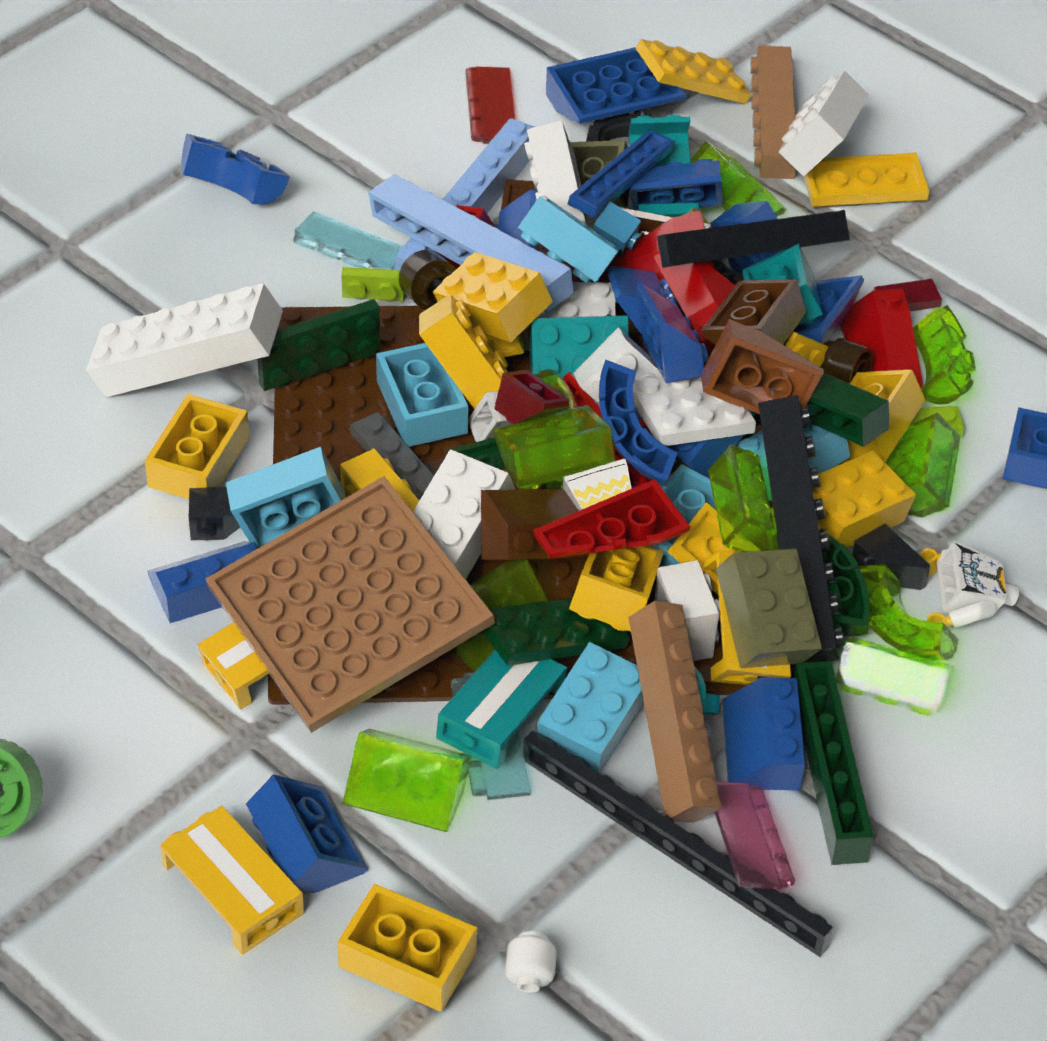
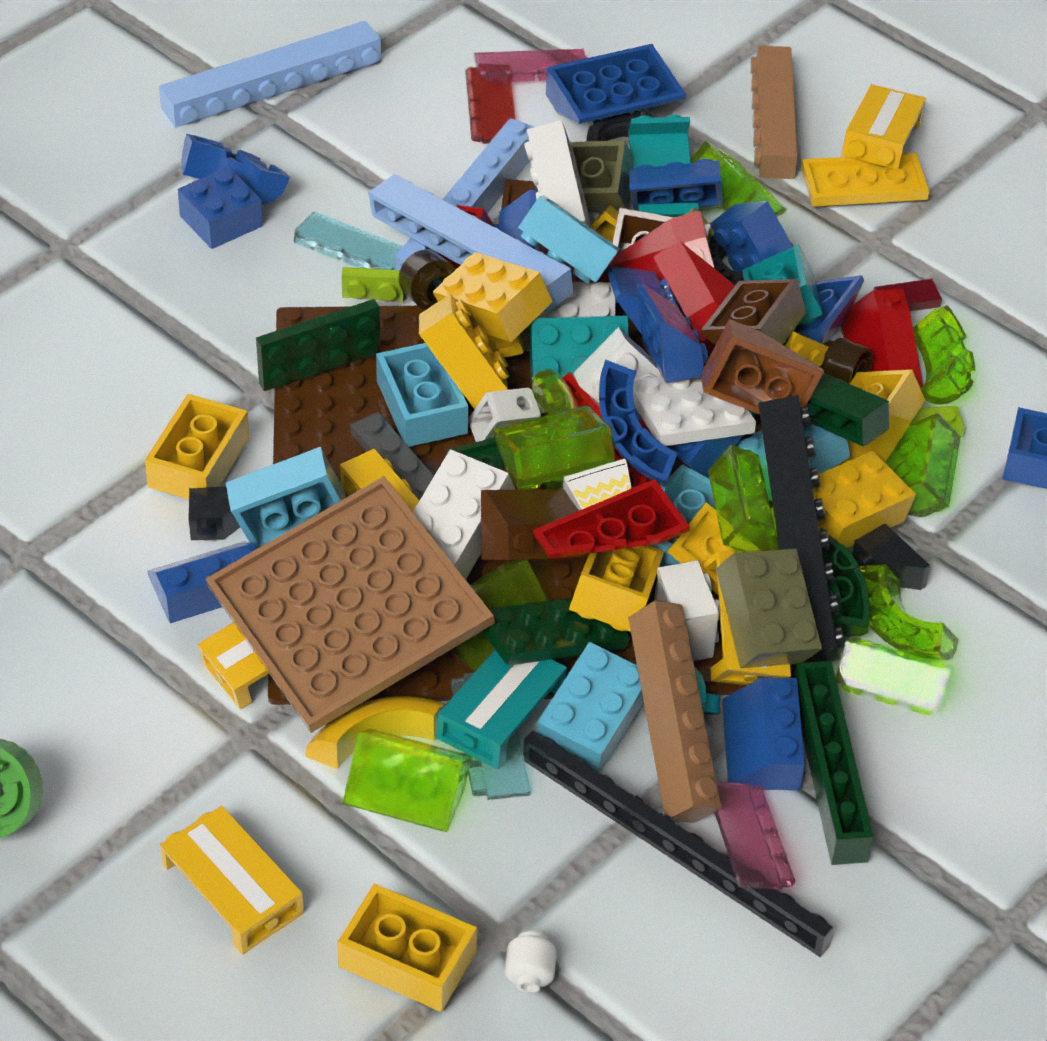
(185, 340): white brick -> none
(220, 207): none -> blue brick
(270, 73): none -> light blue brick
(305, 834): blue slope -> none
(390, 715): none -> yellow brick
(522, 64): none -> clear pink windscreen
(527, 397): dark red slope -> none
(618, 227): dark azure brick -> none
(621, 173): blue tile -> none
(693, 71): yellow plate -> none
(752, 238): black tile -> none
(823, 122): white brick -> none
(883, 126): none -> yellow panel
(969, 585): white torso -> none

